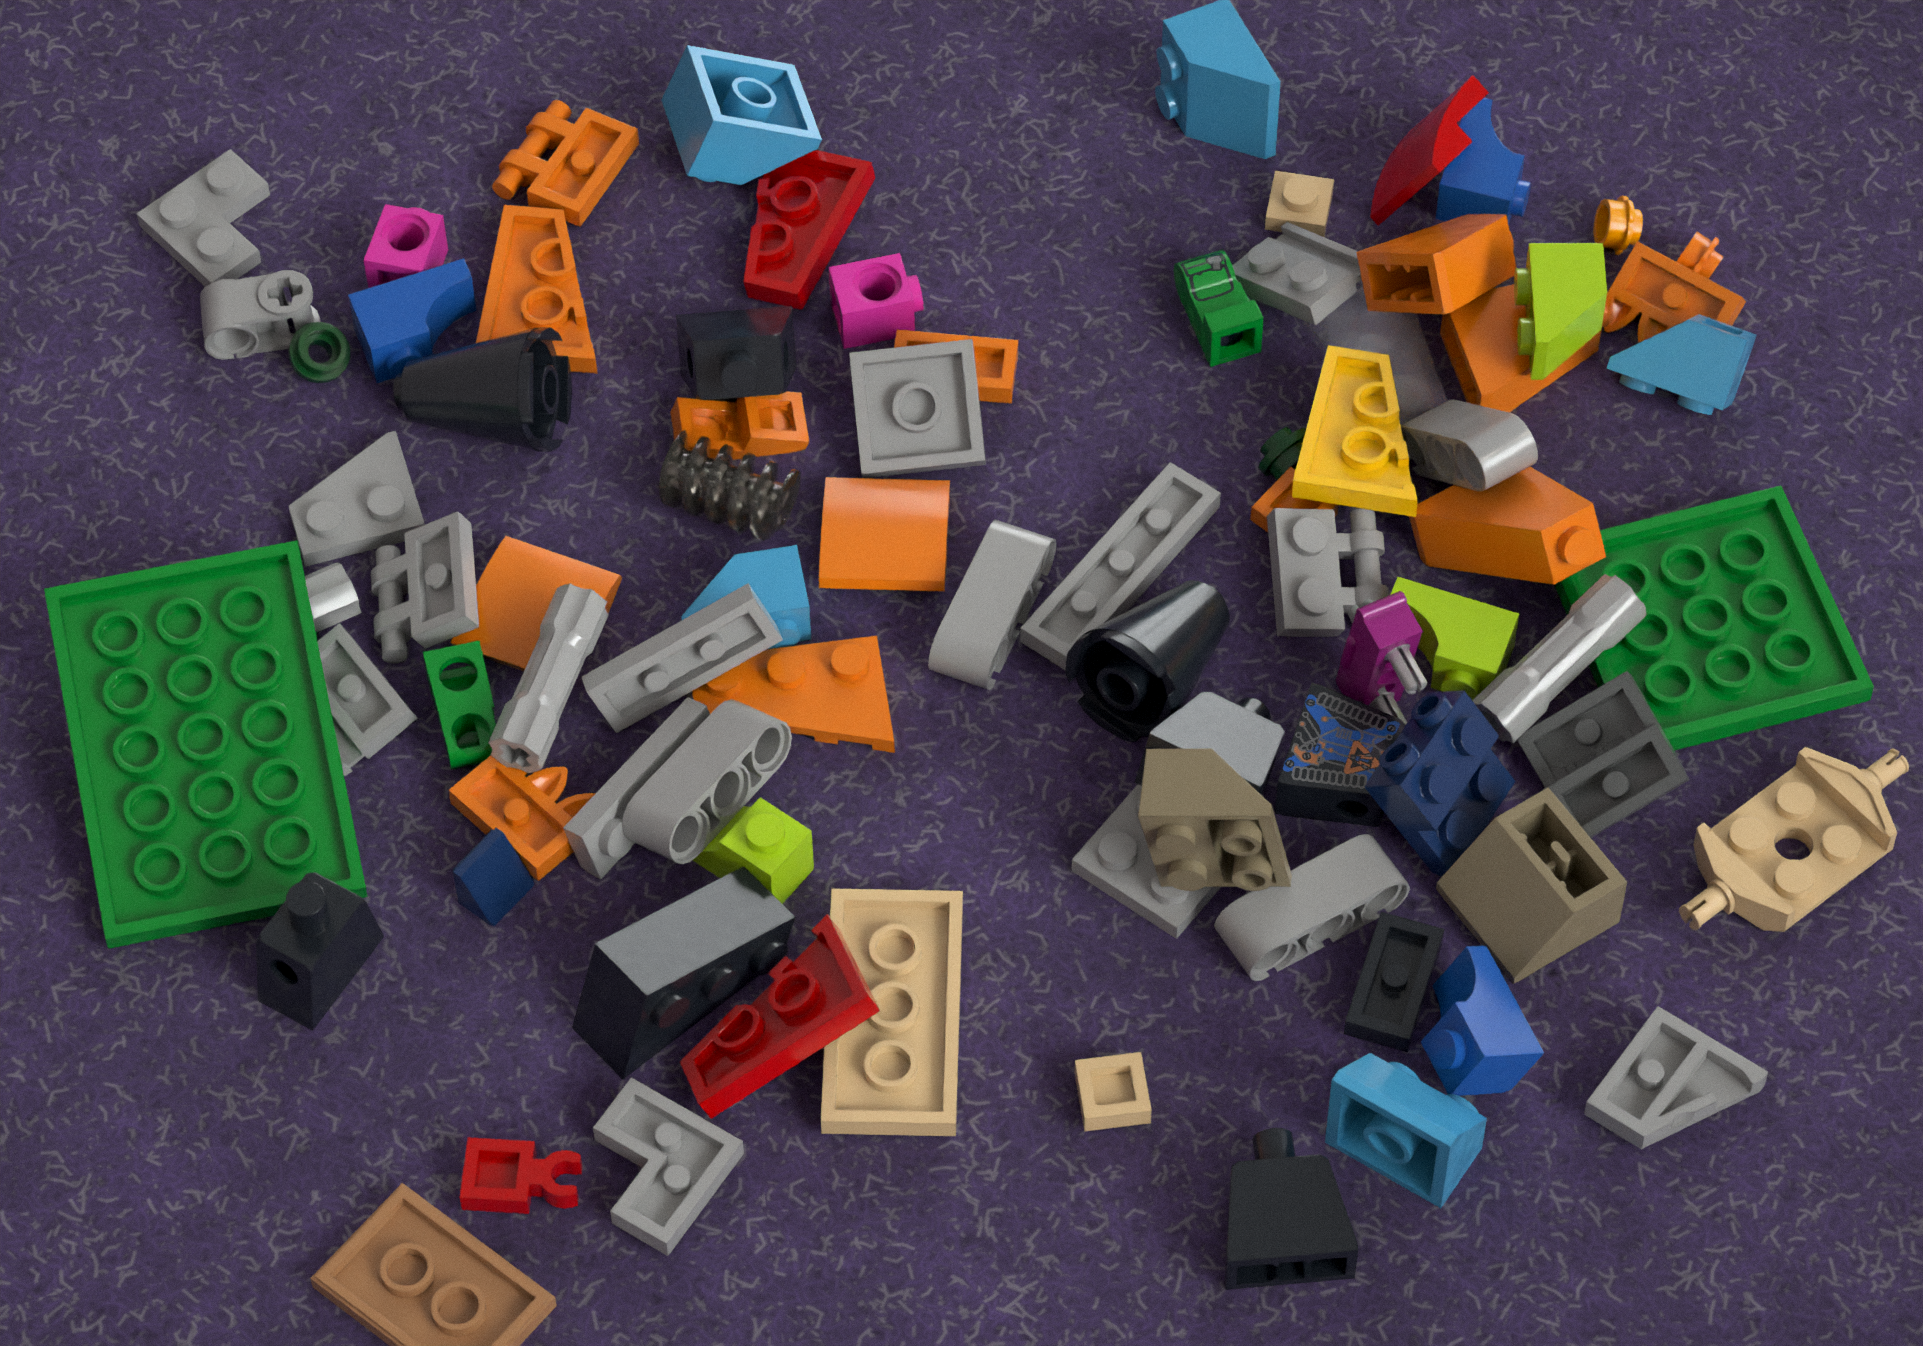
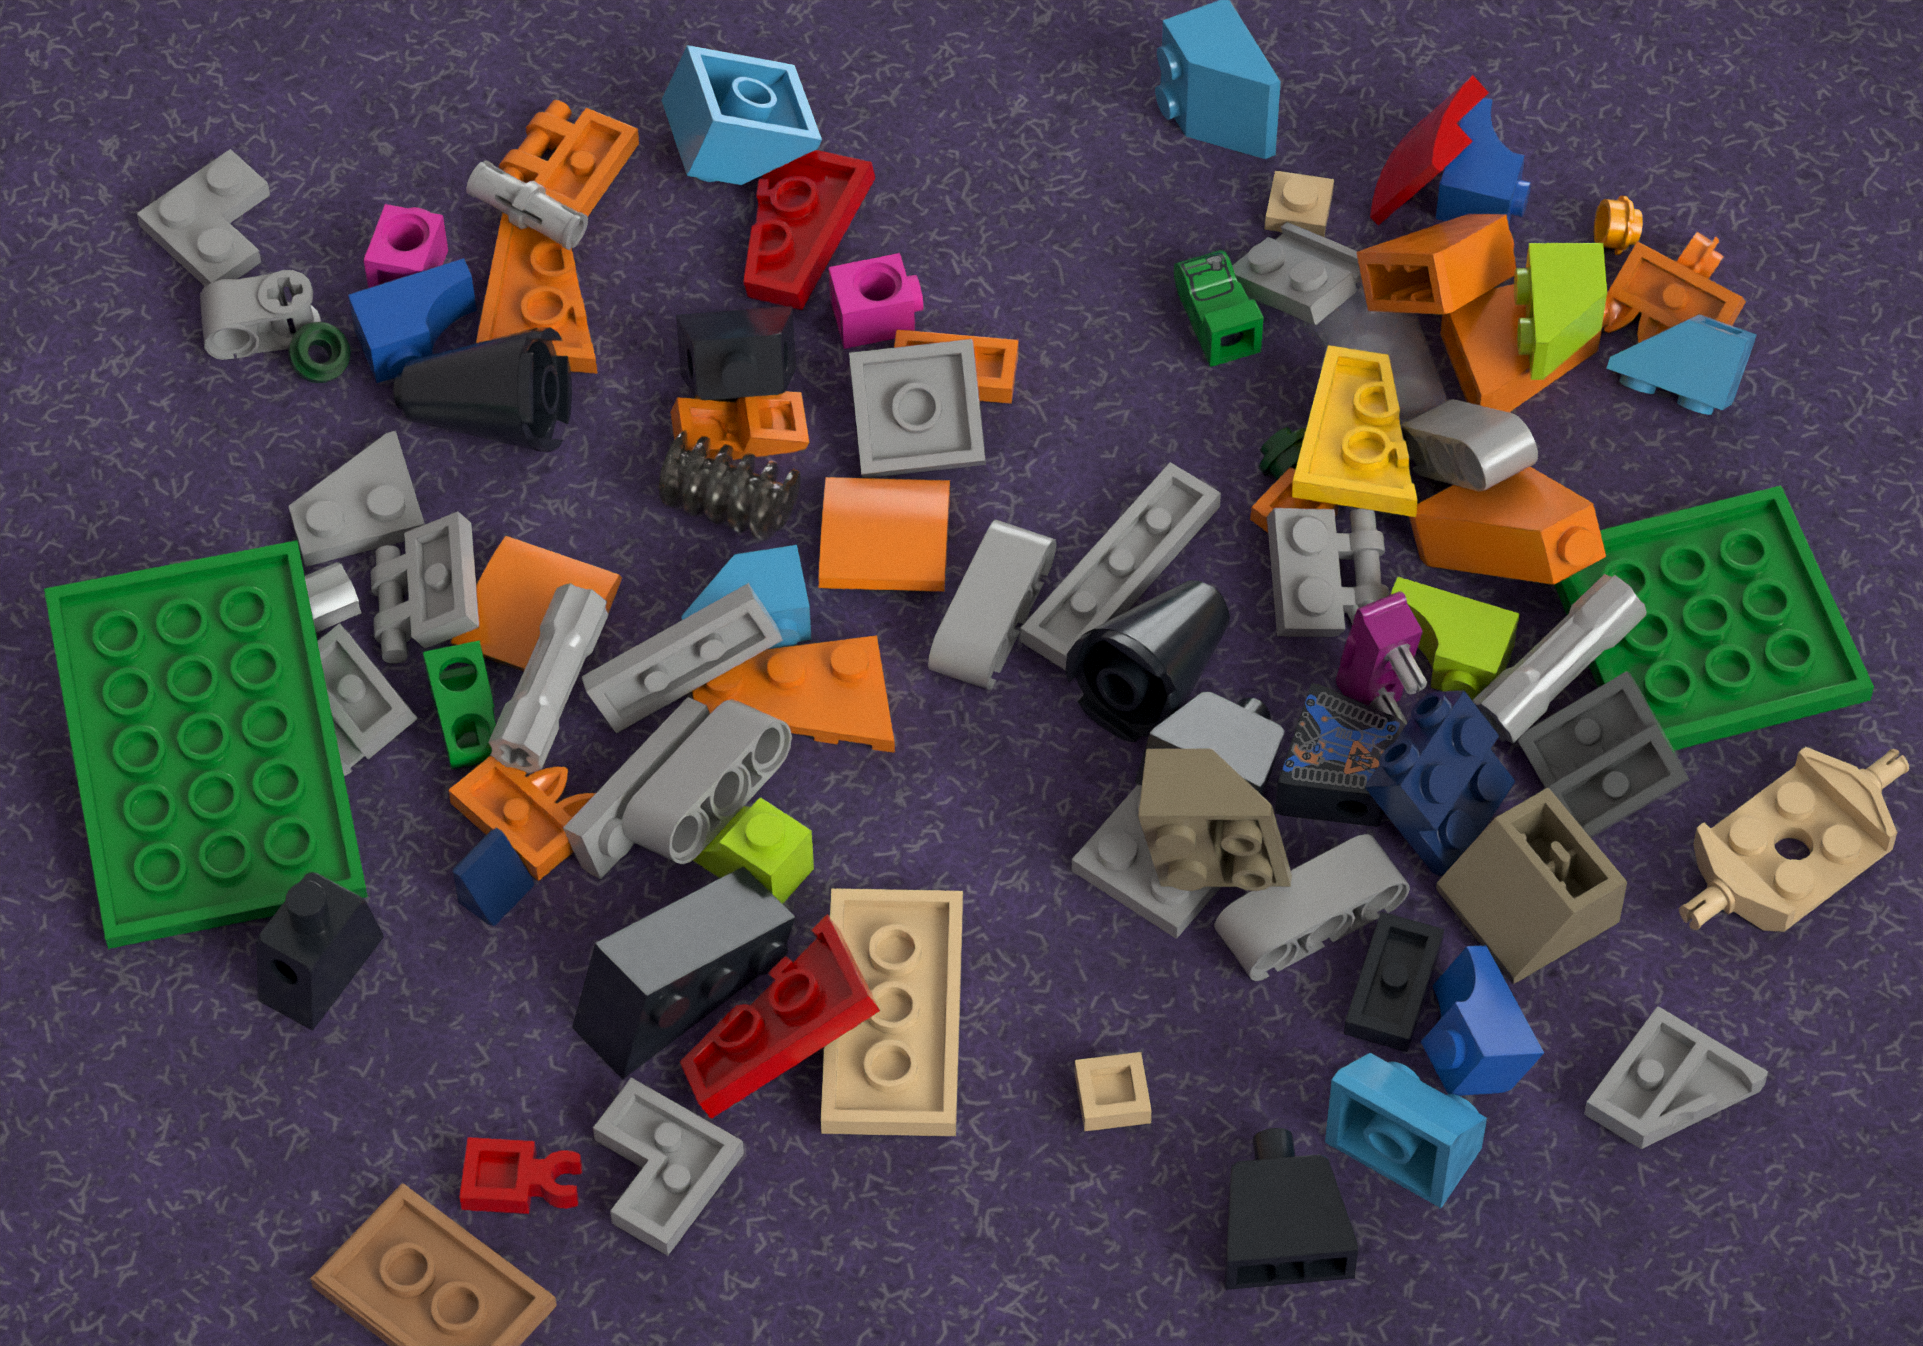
(527, 204): none -> light grey pin

